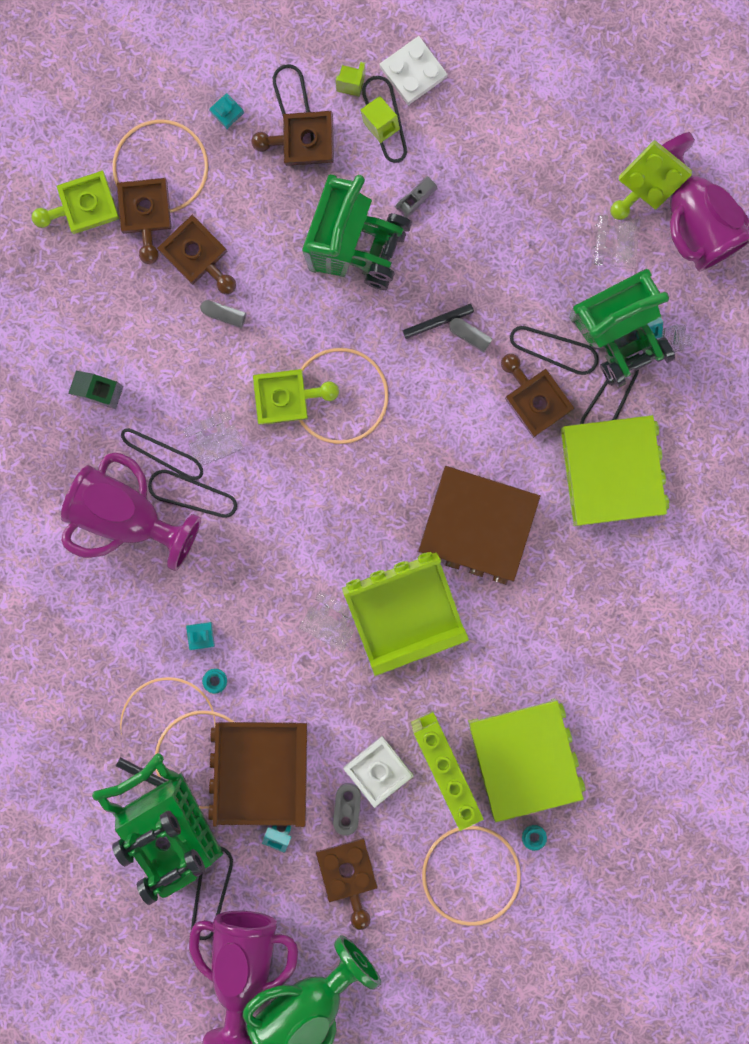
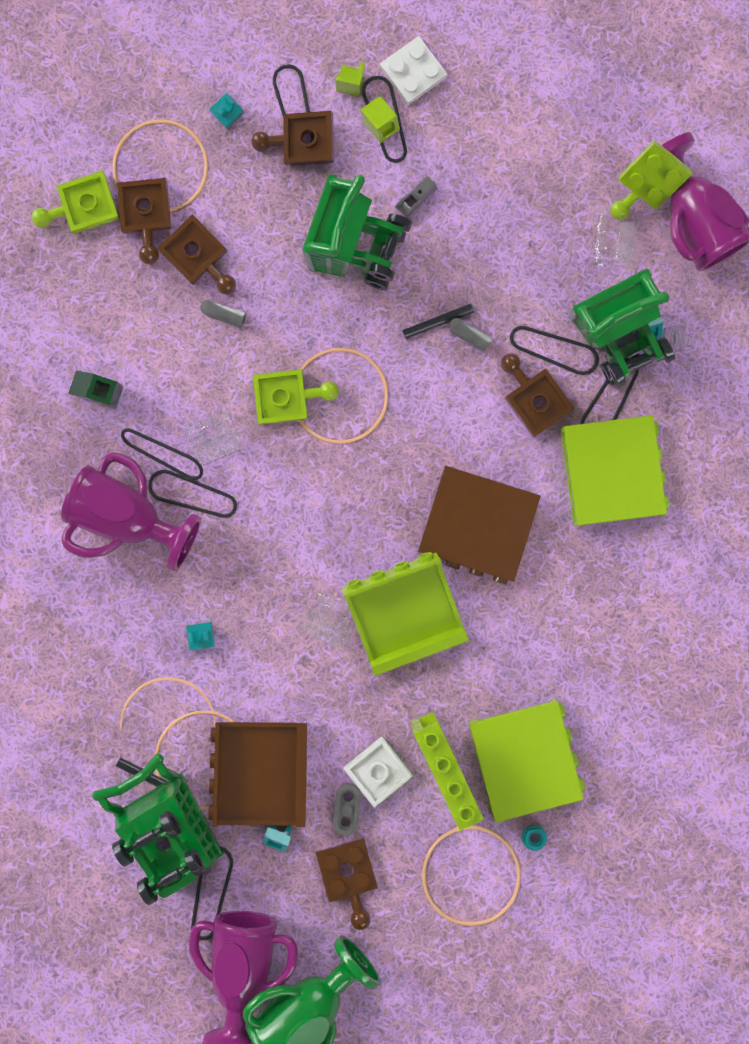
(206, 681): teal plate -> none

